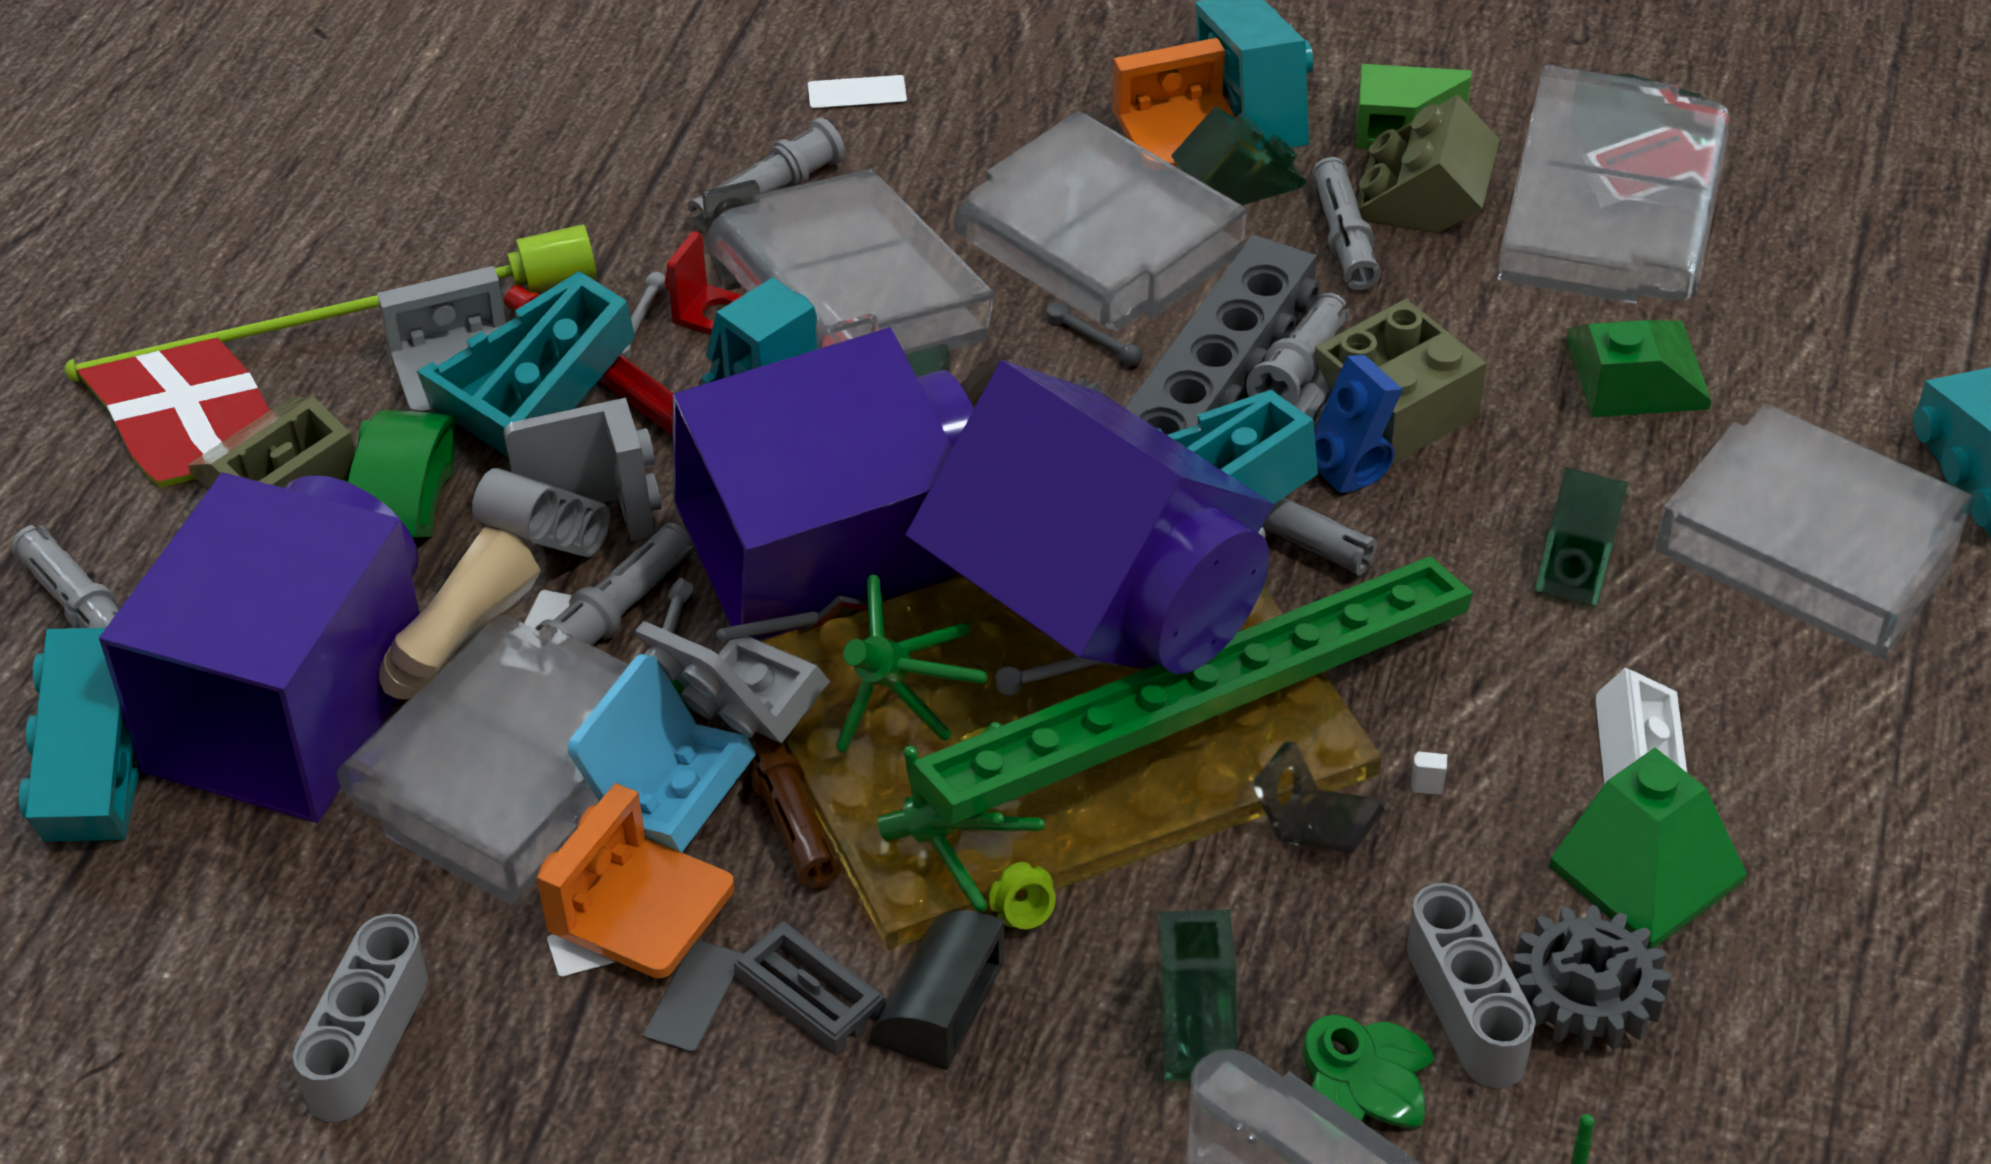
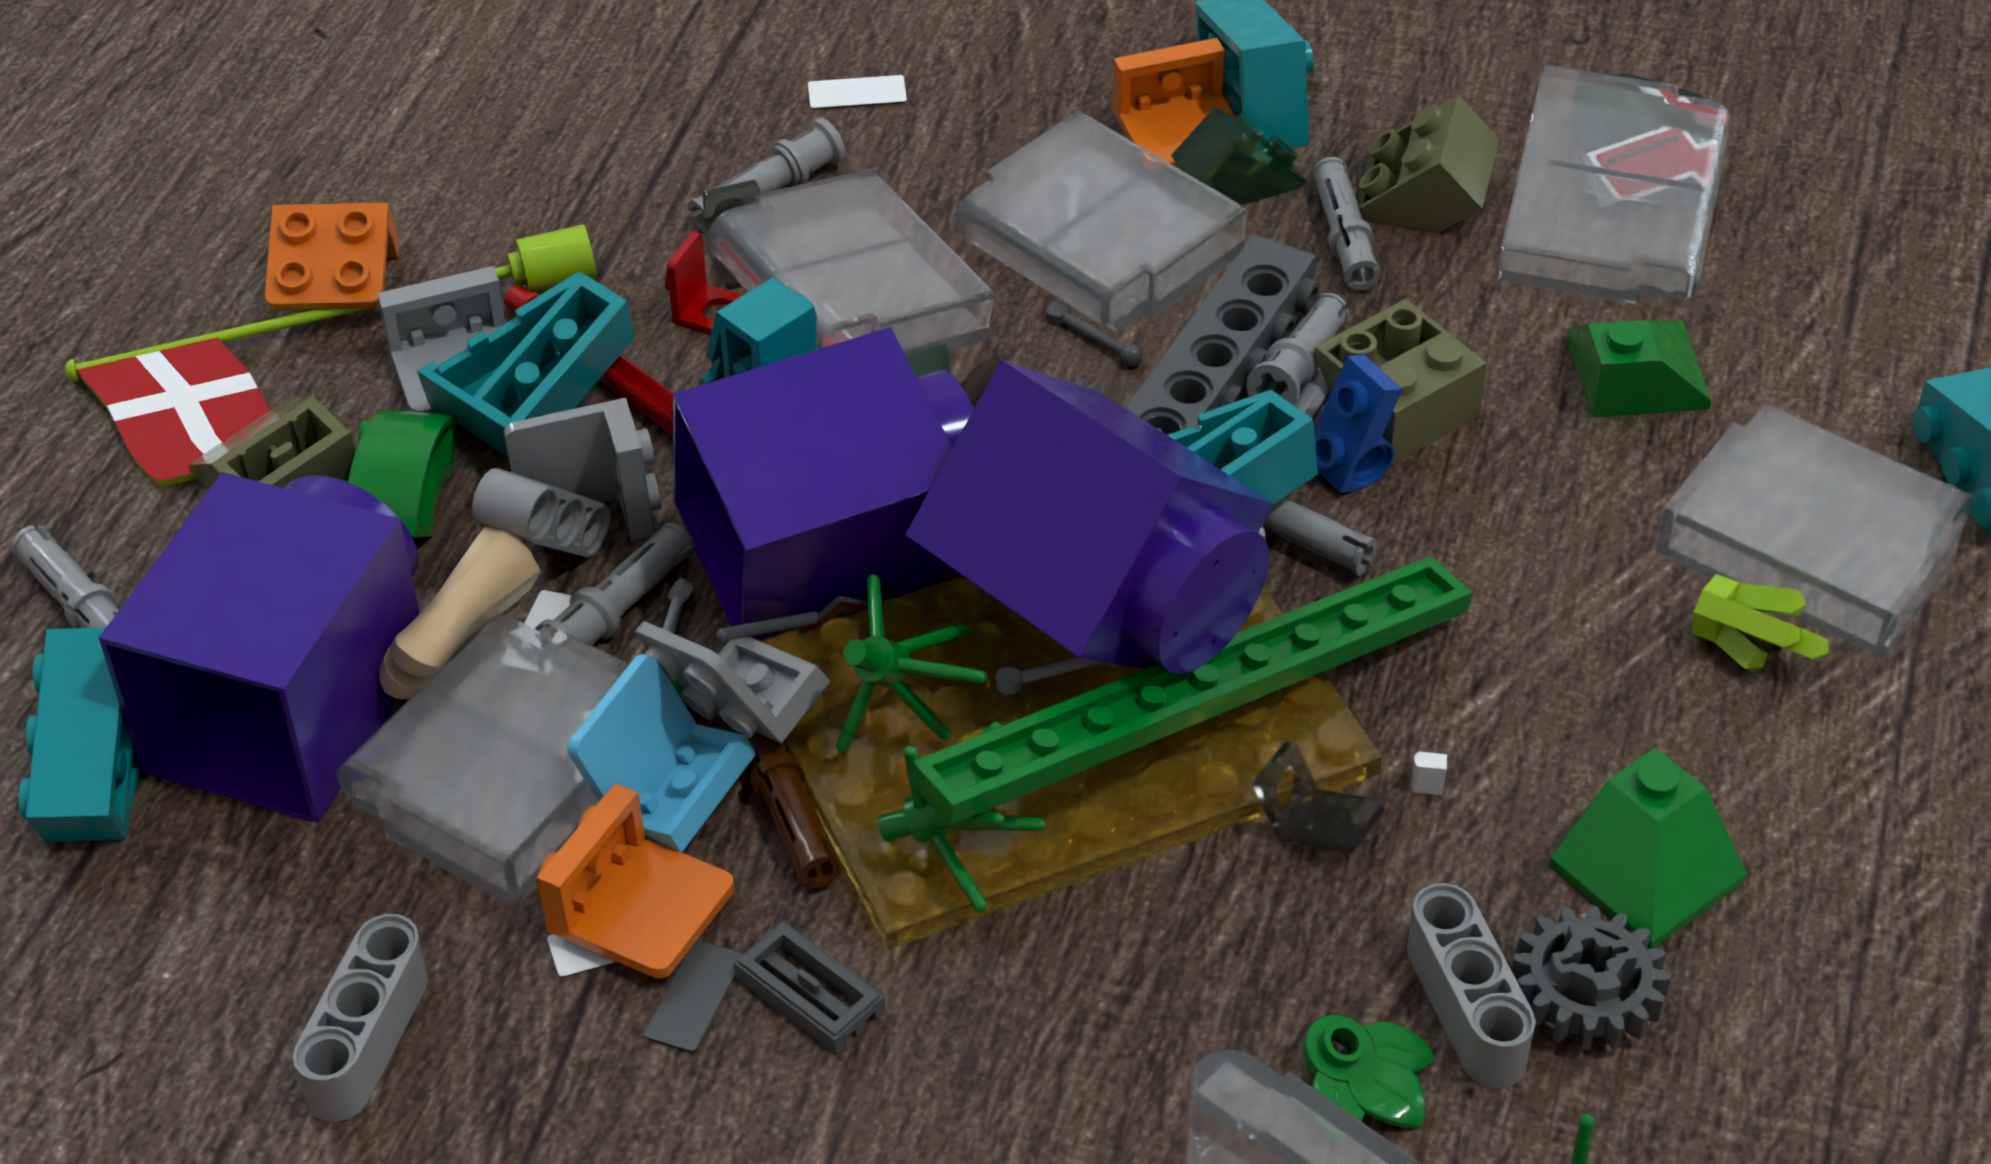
(329, 255): none -> orange bracket
(655, 285): light grey hinge -> none
(942, 988): pearl dark grey brick -> none
(1033, 906): lime plate -> none
(1195, 988): clear green slope -> none
(1396, 94): bright green slope -> none
(1583, 536): clear green slope -> none
(1634, 719): white slope -> none
(1733, 609): none -> lime rock

